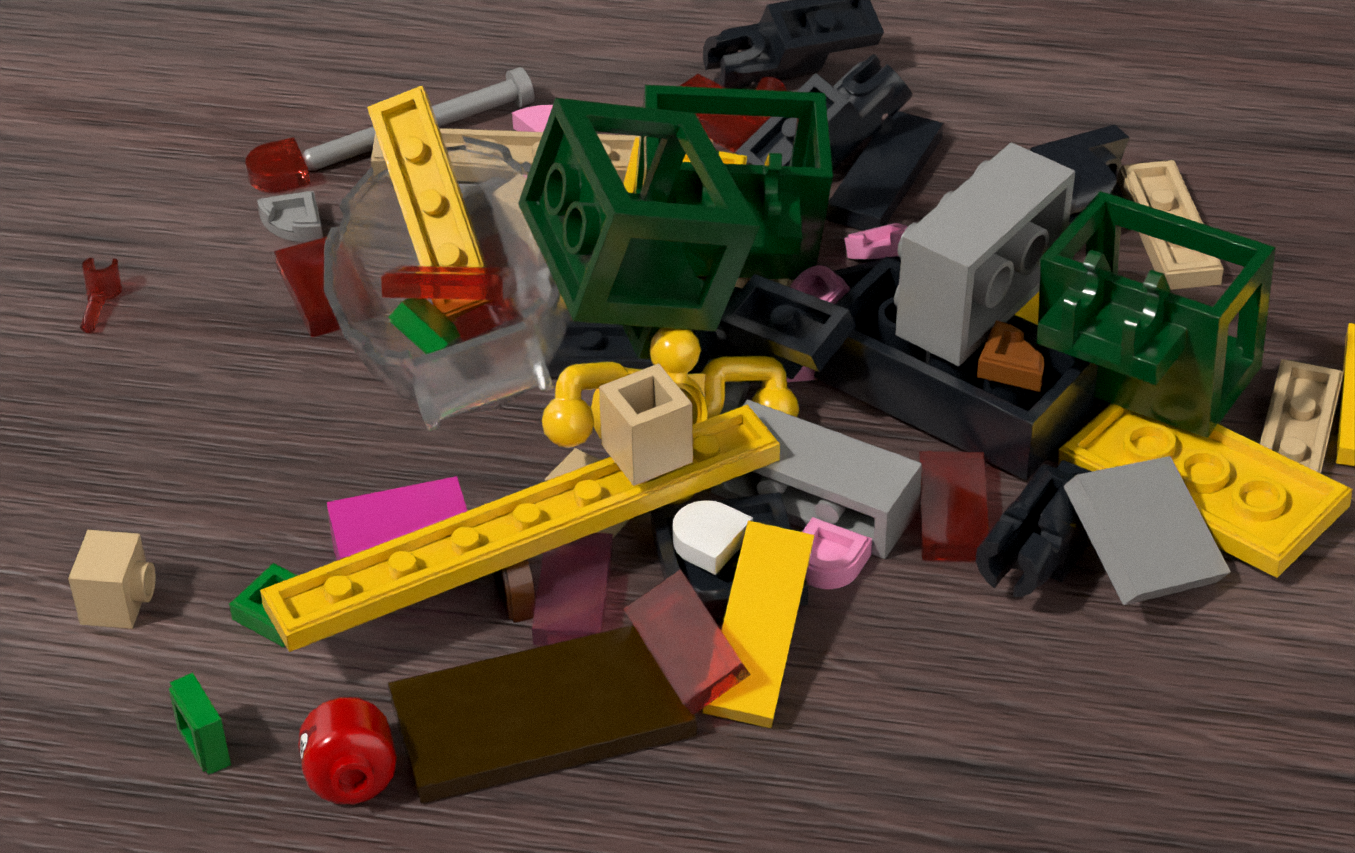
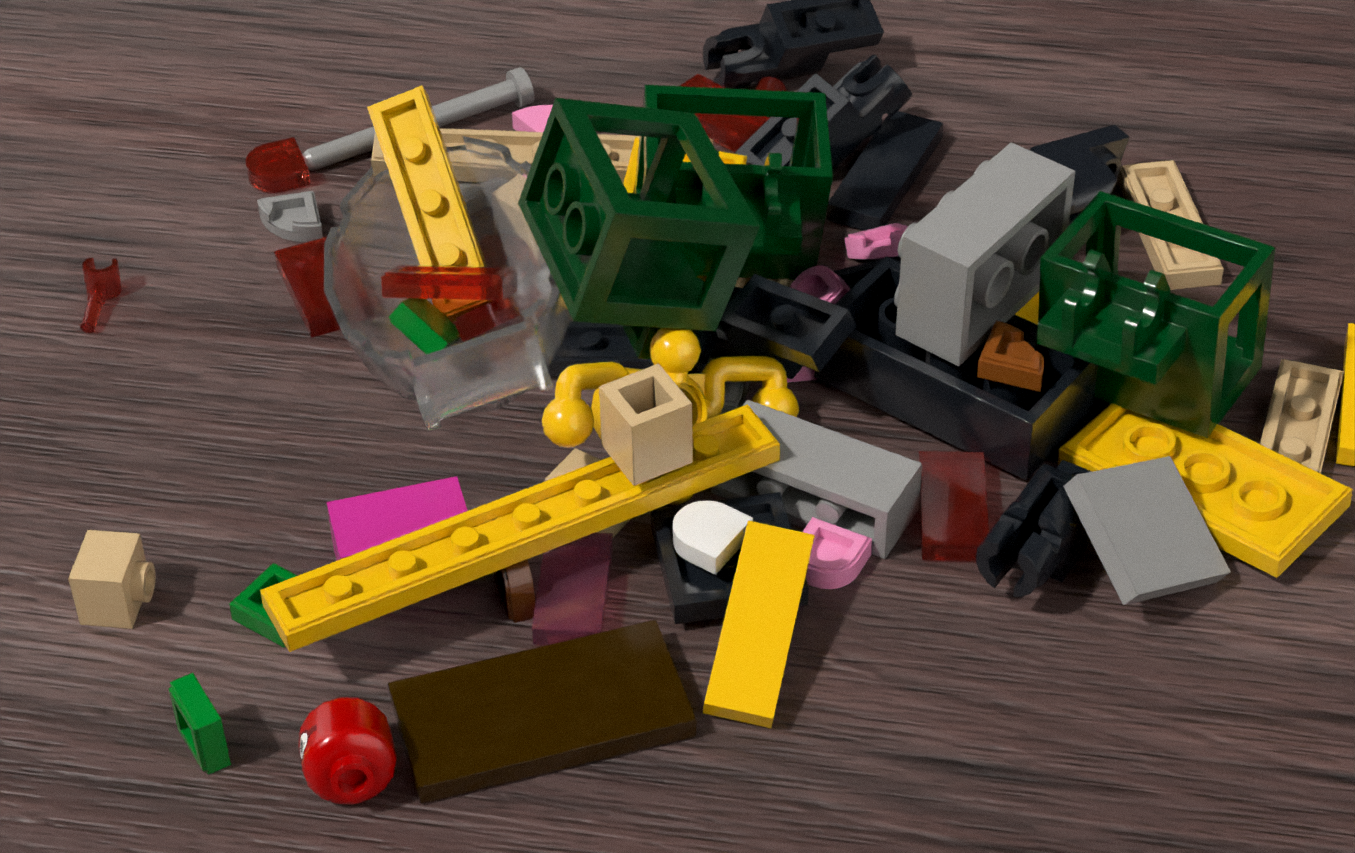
(686, 642): clear red tile -> none

